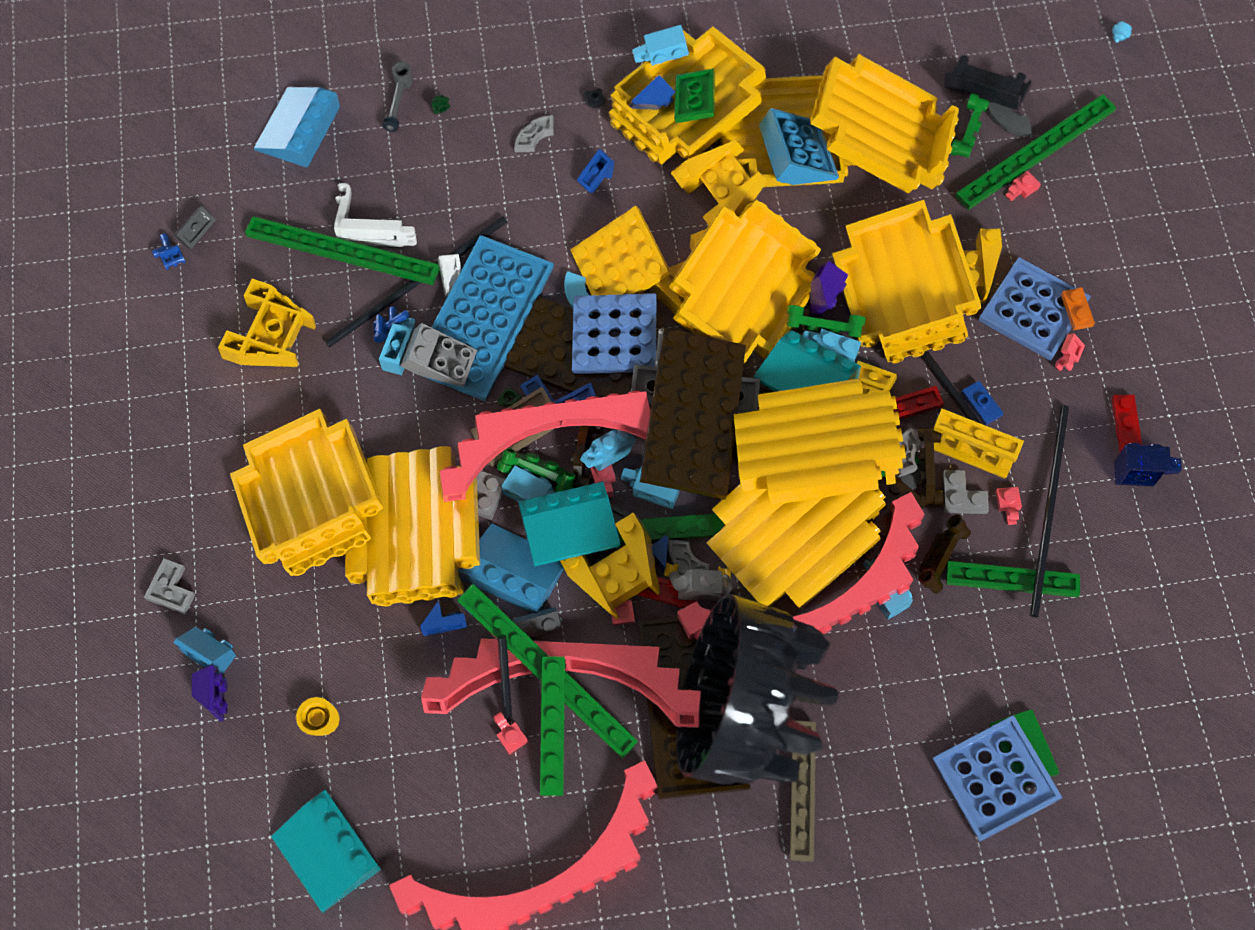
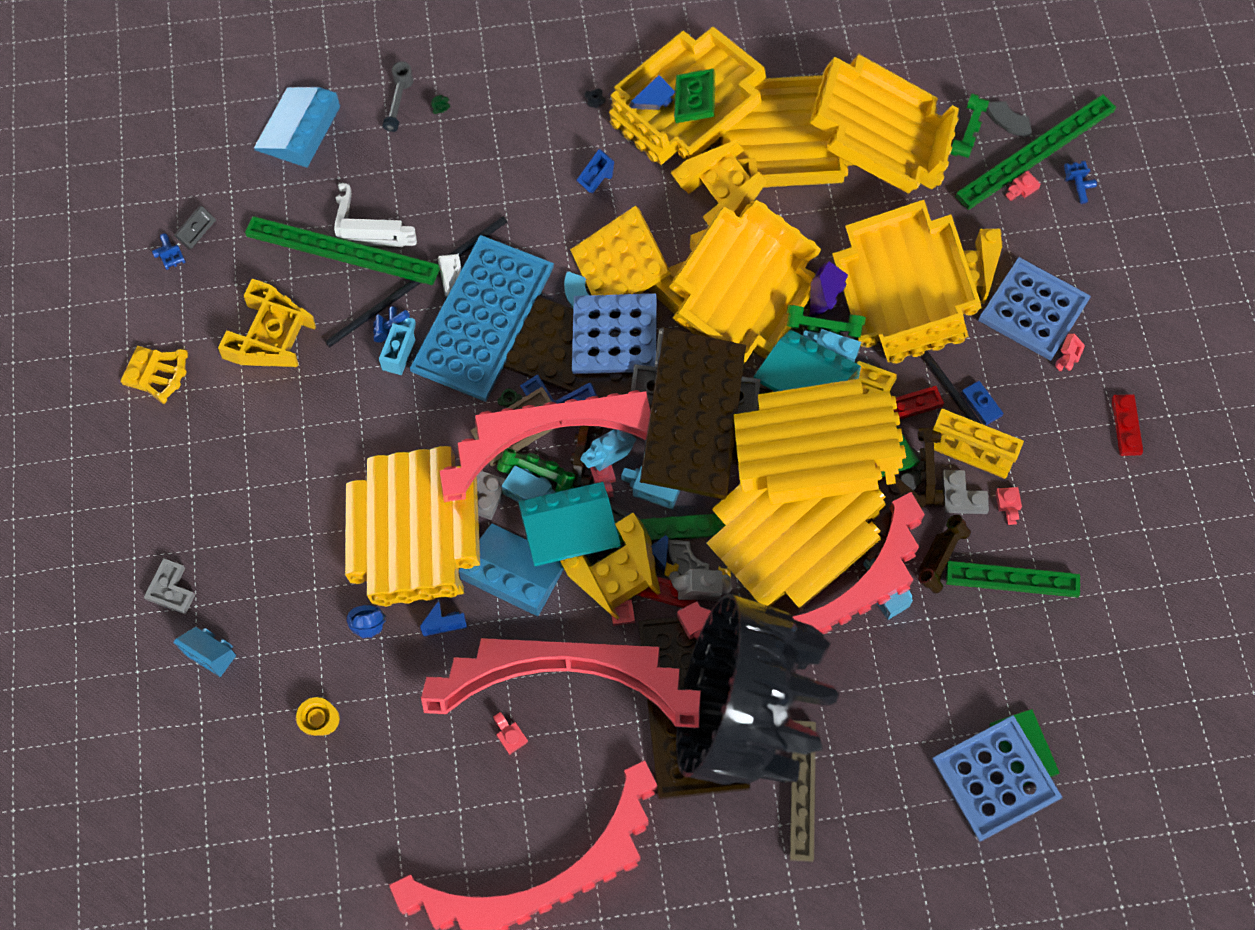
(144, 366): none -> yellow plate
(209, 690): dark purple slope -> none
(306, 493): yellow panel -> none
(325, 851): teal slope -> none
(366, 620): none -> blue piece
(438, 356): light grey slope -> none
(504, 676): black bar -> none
(531, 657): green plate -> none
(533, 133): light grey tile -> none
(539, 622): dark grey plate -> none
(552, 726): green plate -> none
(662, 46): medium azure hinge -> none
(796, 149): dark azure slope -> none
(911, 444): light grey tile -> none
(987, 85): black piece -> none
(1049, 512): black piece -> none
(1074, 173): none -> blue arm
(1077, 308): orange plate -> none
(1121, 31): medium azure plate -> none
(1144, 465): clear blue hinge -> none

